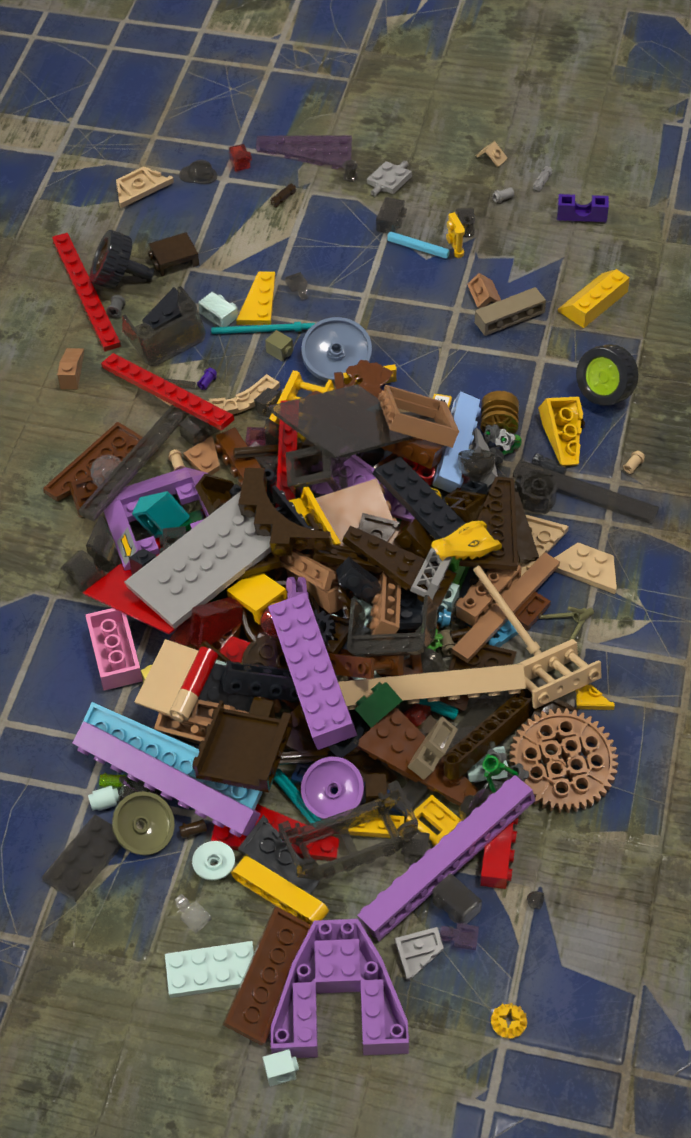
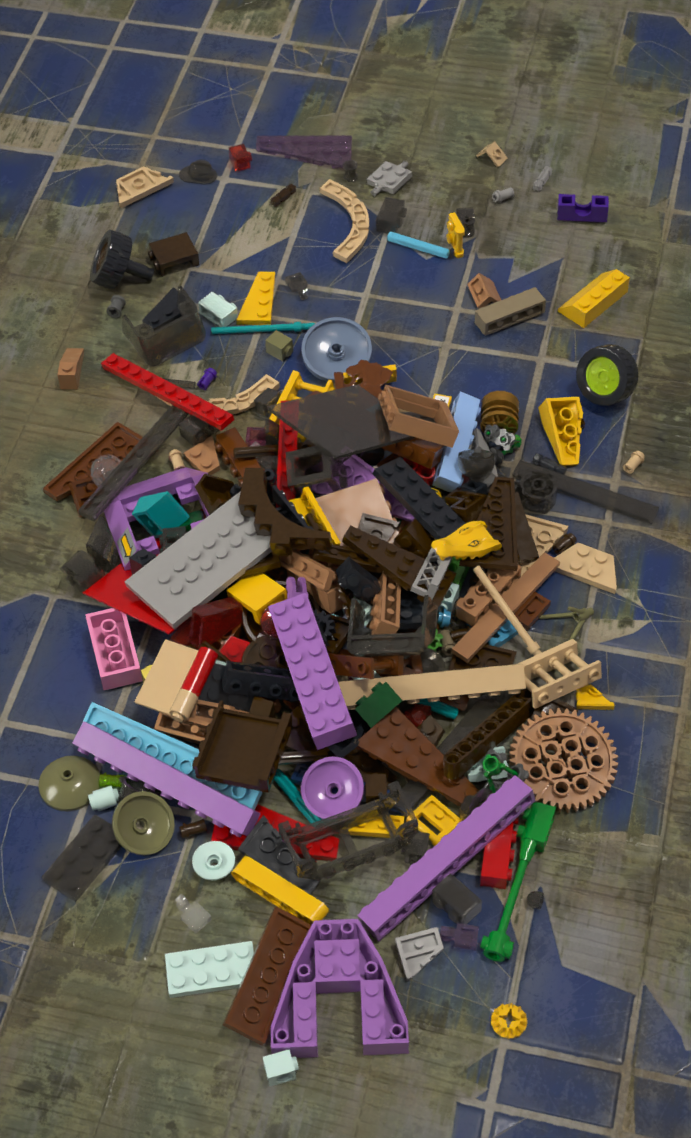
(72, 791): none -> olive dish
(86, 292): red plate -> none
(359, 217): none -> tan plate
(432, 748): dark tan slope -> none
(532, 838): none -> green bar
(567, 541): none -> dark brown pin

